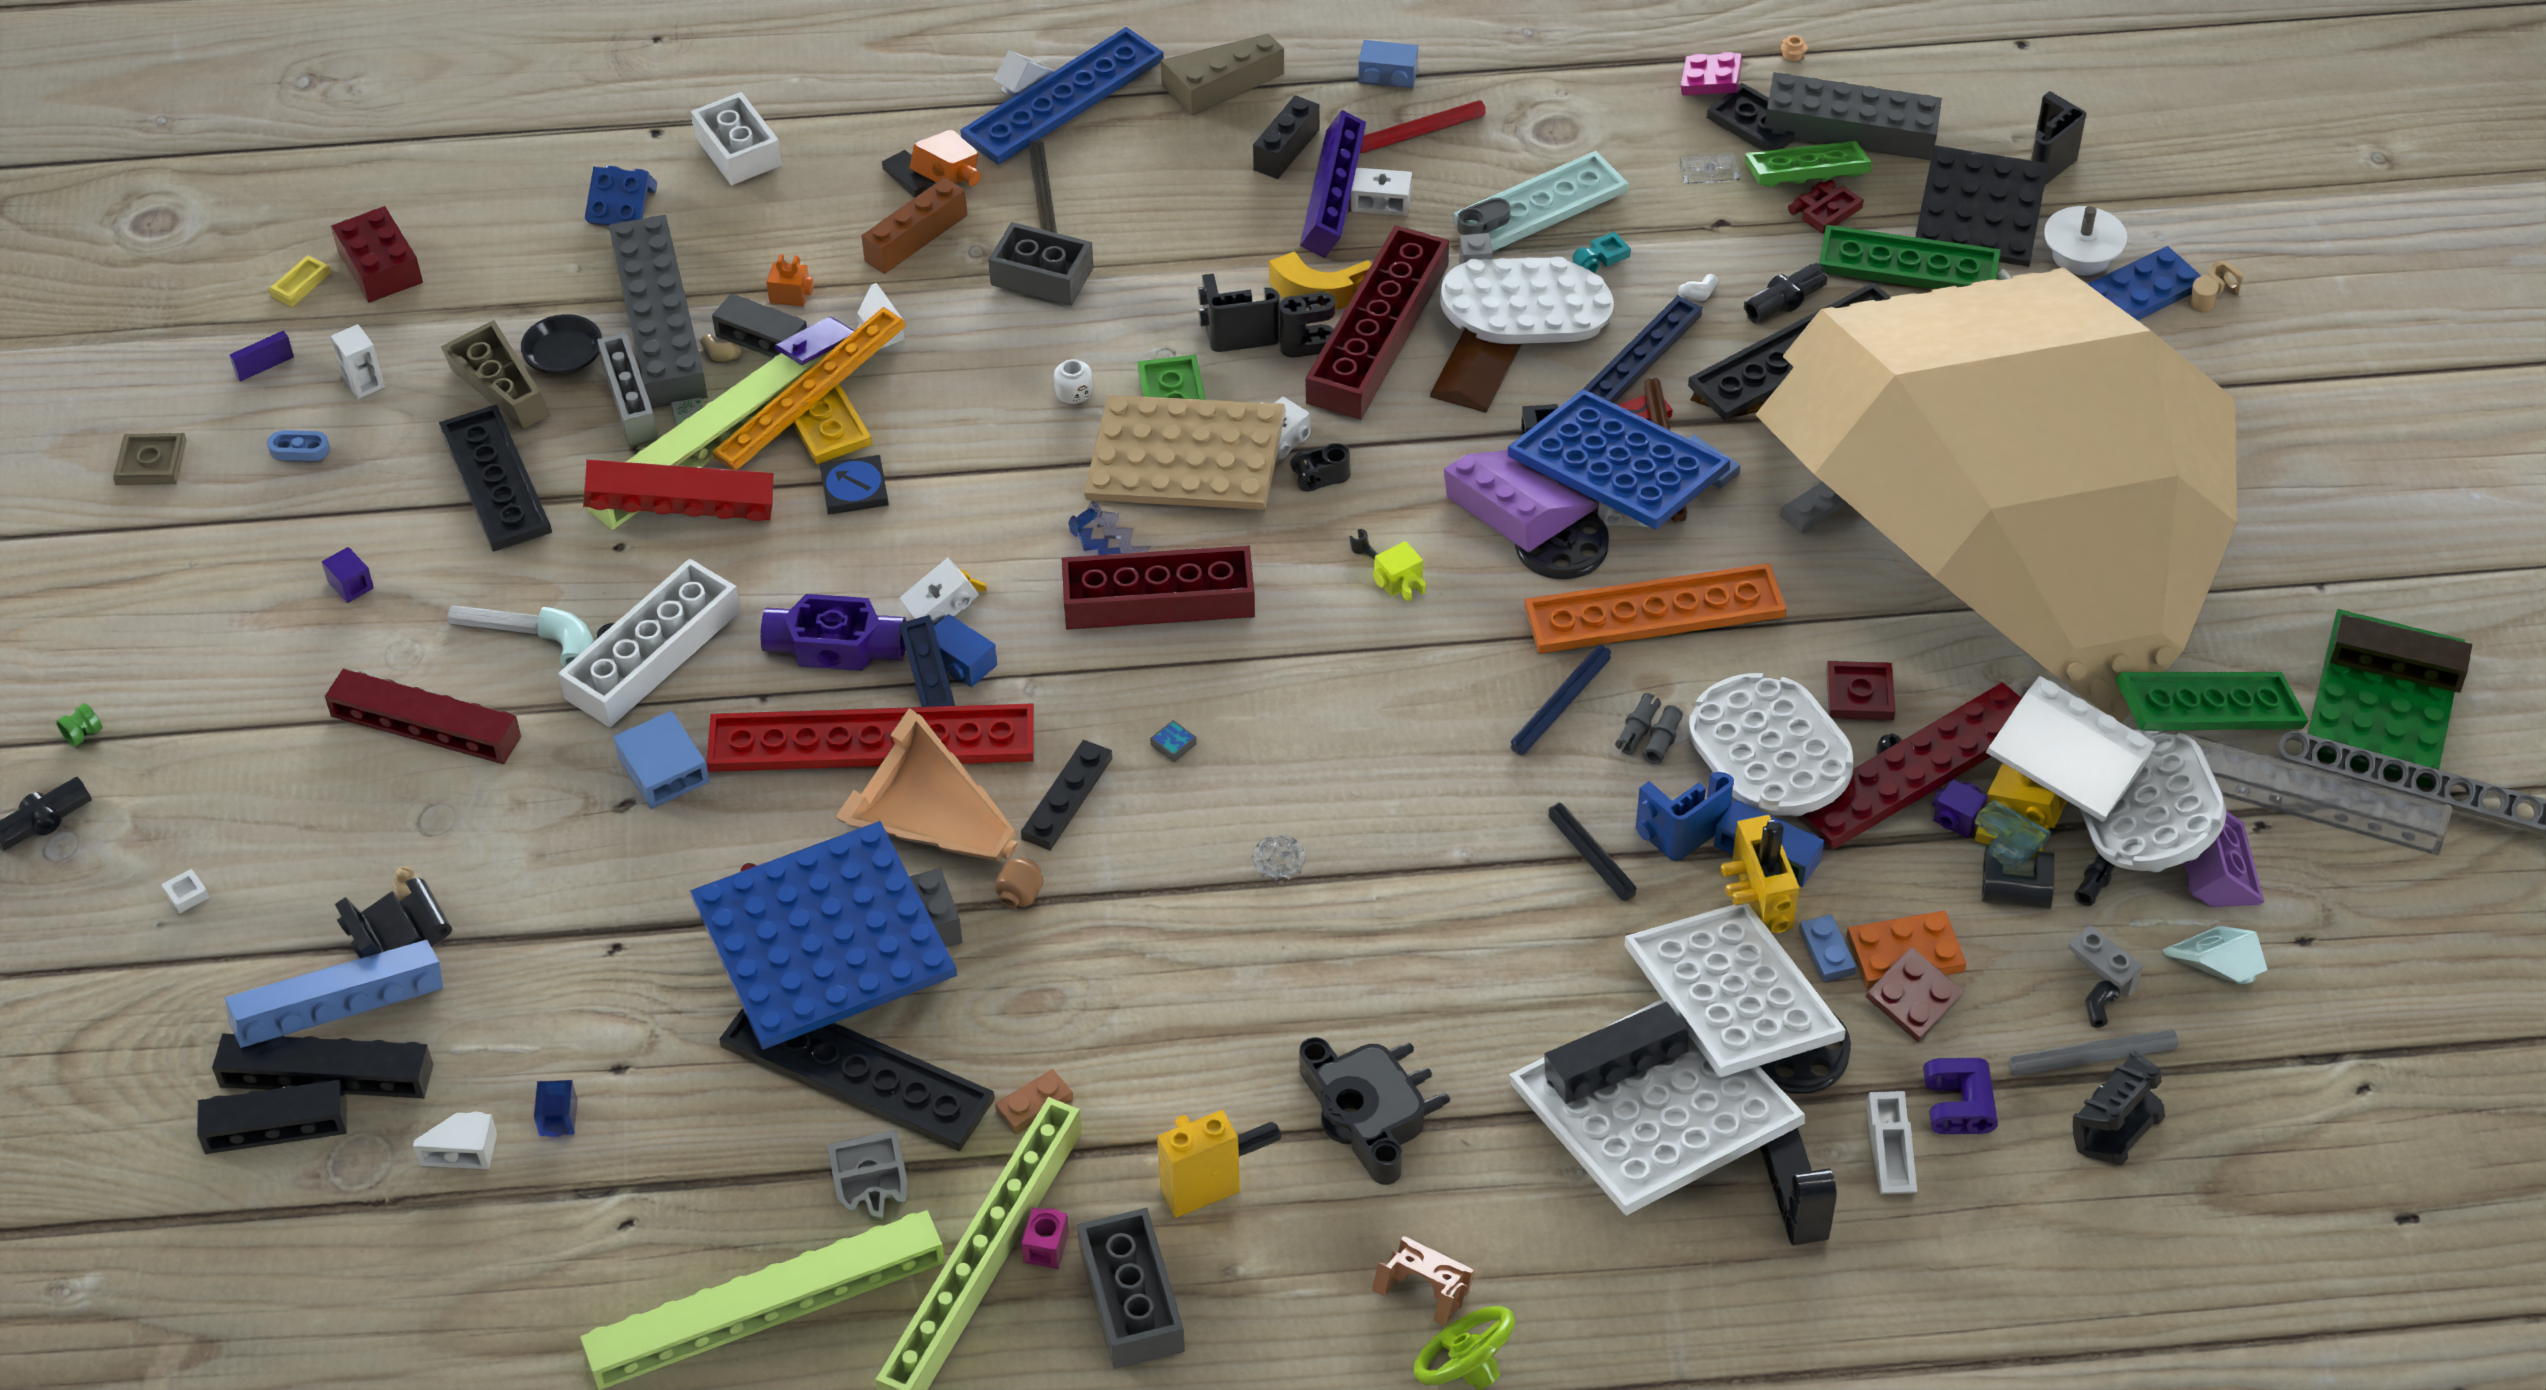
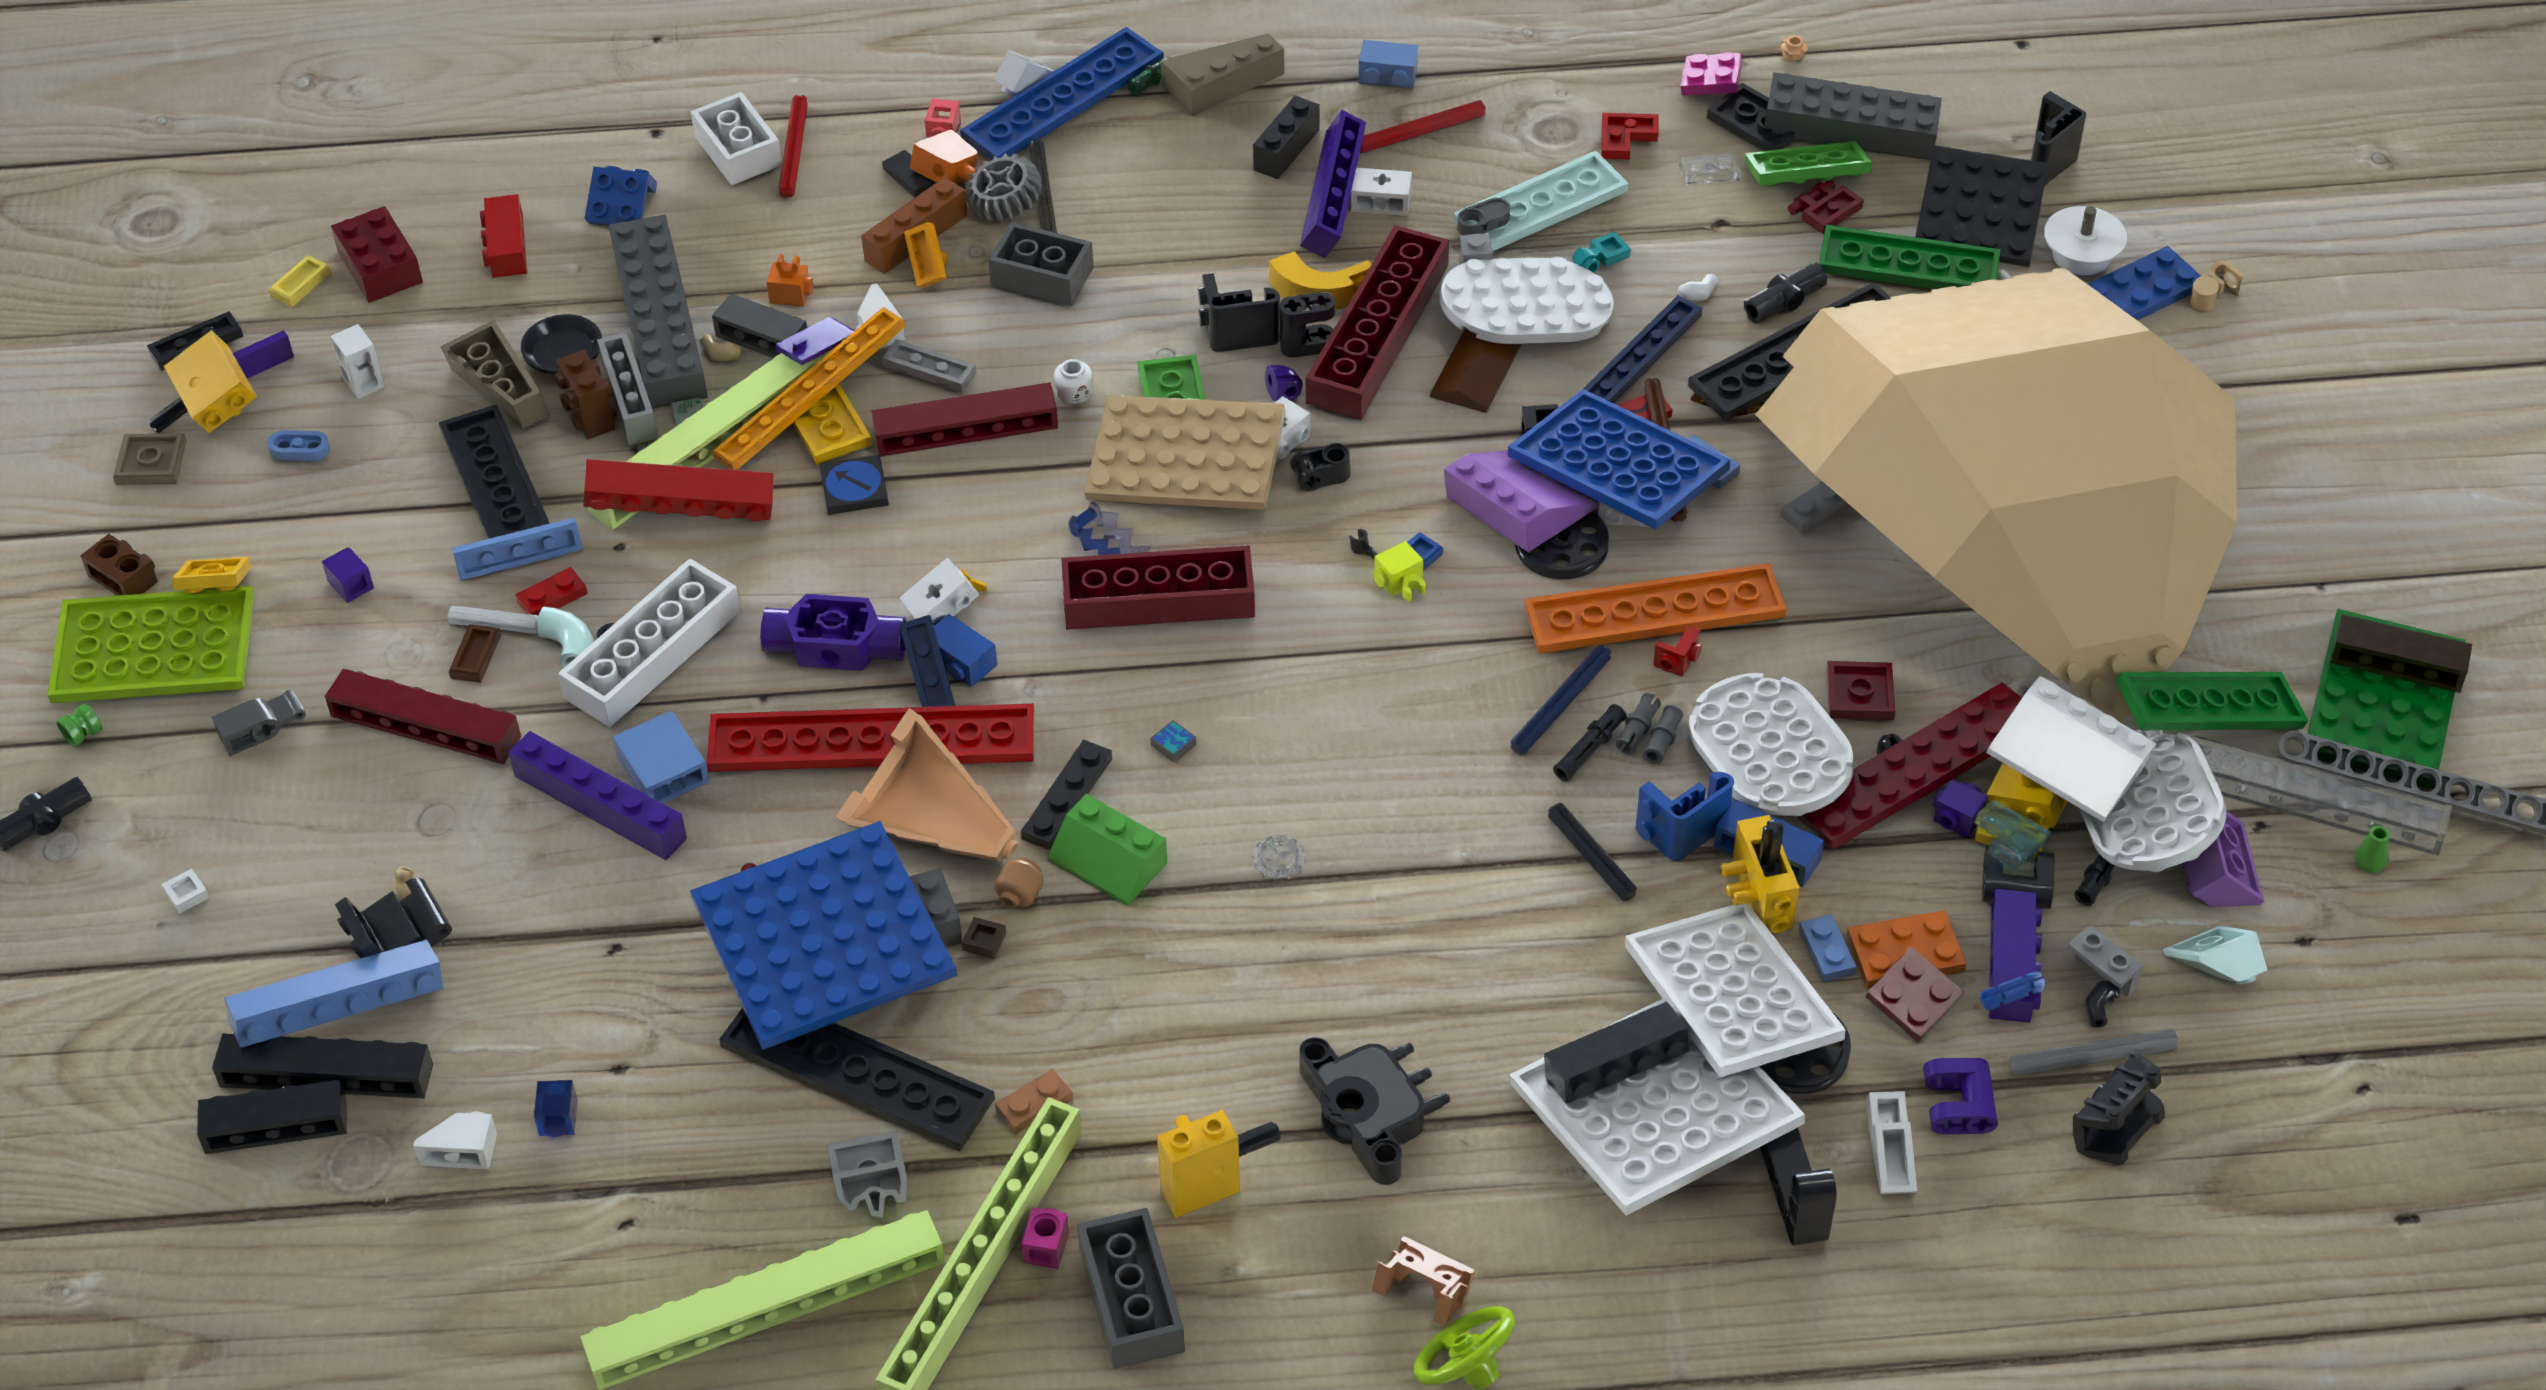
(119, 567): none -> reddish brown brick
(151, 645): none -> lime plate
(170, 347): none -> black plate
(208, 385): none -> yellow piece
(211, 573): none -> yellow plate
(256, 721): none -> dark grey piece
(474, 653): none -> reddish brown tile
(503, 236): none -> red brick
(517, 548): none -> medium blue plate
(552, 592): none -> red plate
(585, 394): none -> reddish brown brick
(598, 795): none -> dark purple brick
(793, 146): none -> red axle
(925, 255): none -> light orange tile
(929, 365): none -> light grey plate
(938, 124): none -> coral brick
(965, 419): none -> dark red brick
(983, 937): none -> dark brown plate
(1003, 188): none -> light grey gear
(1108, 850): none -> bright green slope
(1147, 78): none -> clear green axle
(1282, 382): none -> dark purple piece
(1426, 549): none -> blue tile
(1598, 733): none -> black pin
(1622, 128): none -> red plate
(1678, 658): none -> red bracket
(2012, 990): none -> blue axle
(2014, 949): none -> dark purple brick
(2374, 850): none -> bright green cone

